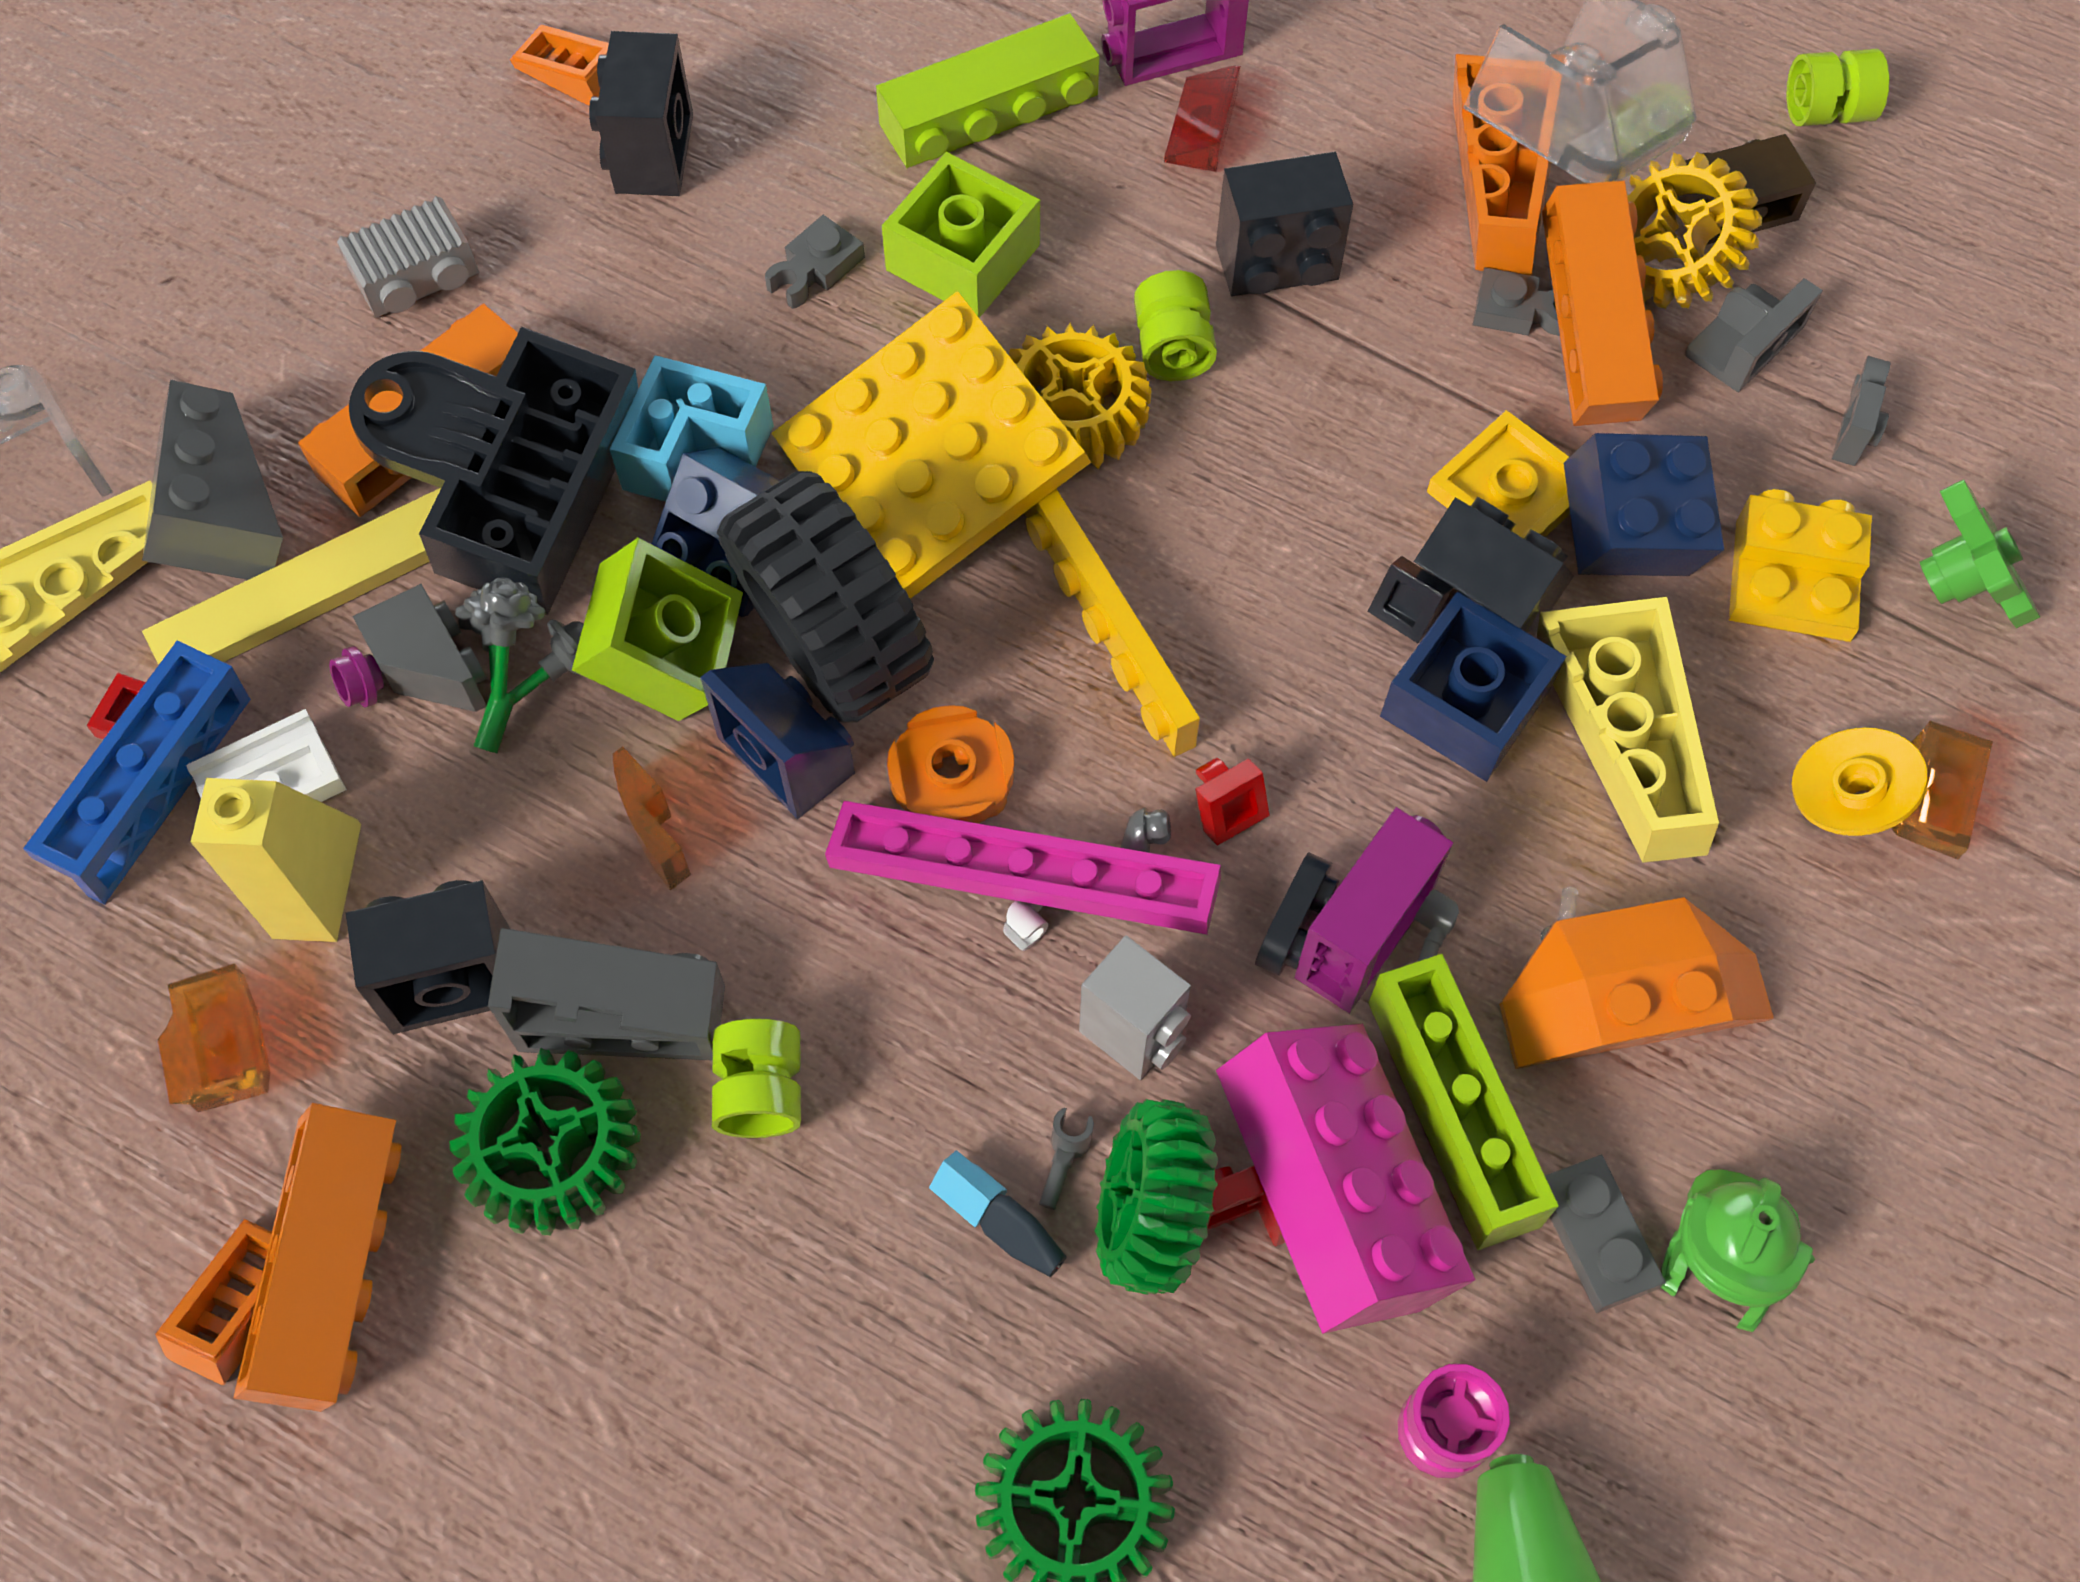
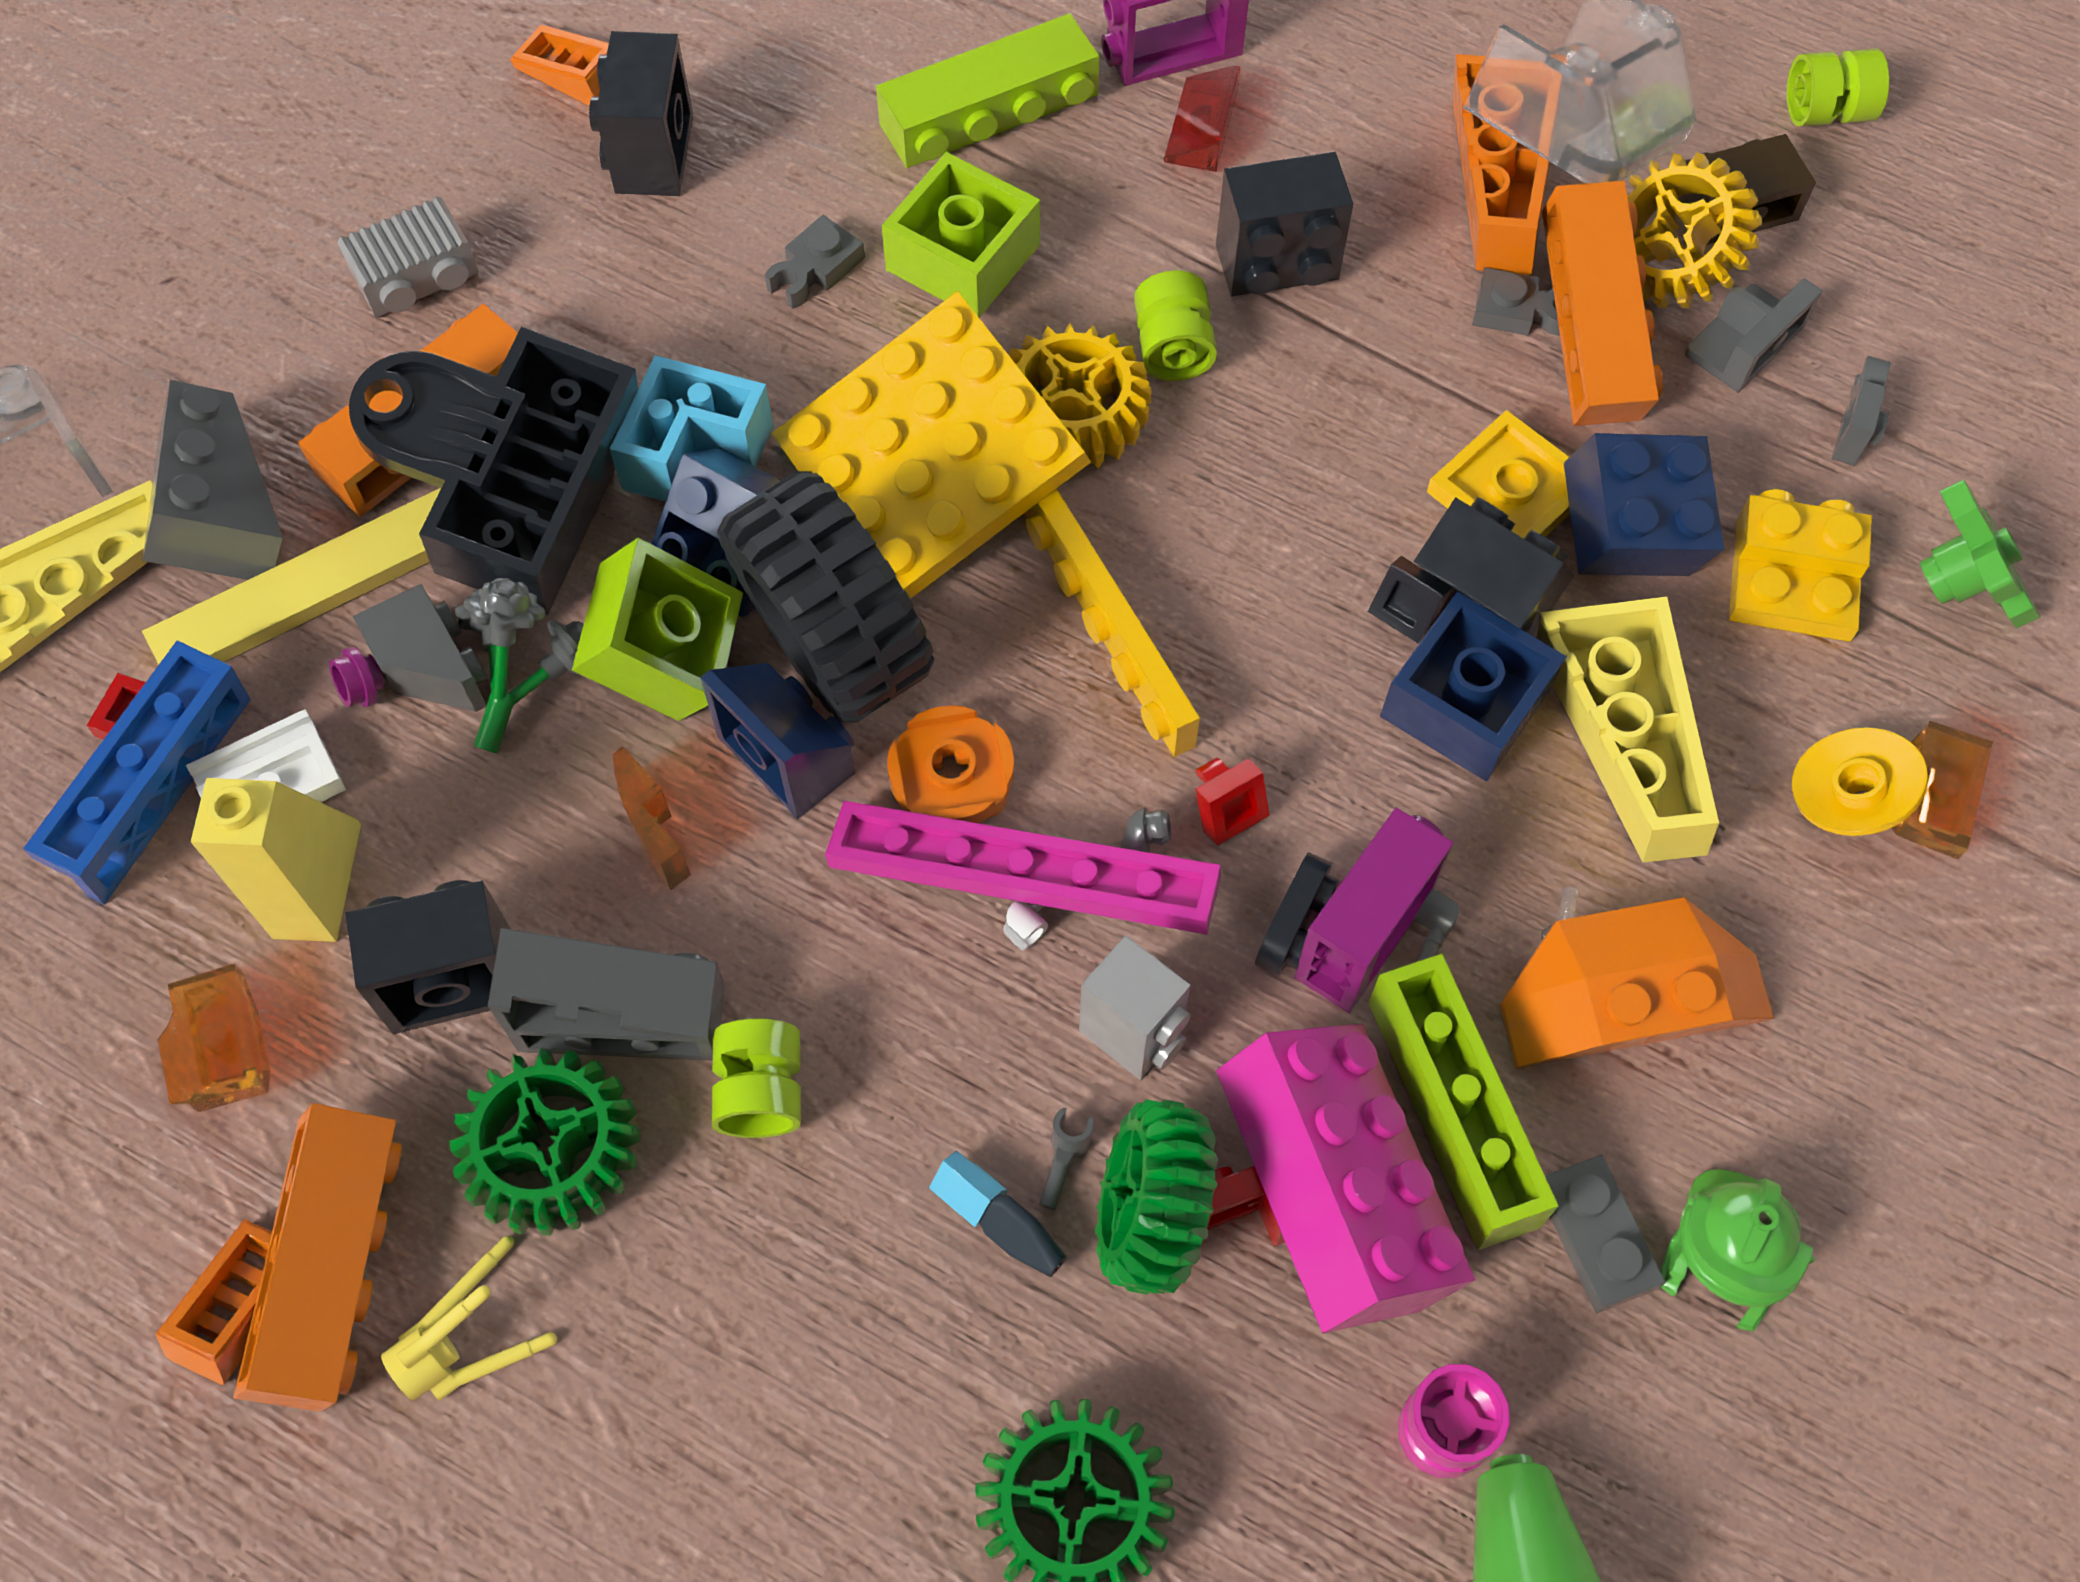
(425, 1352): none -> light yellow plant

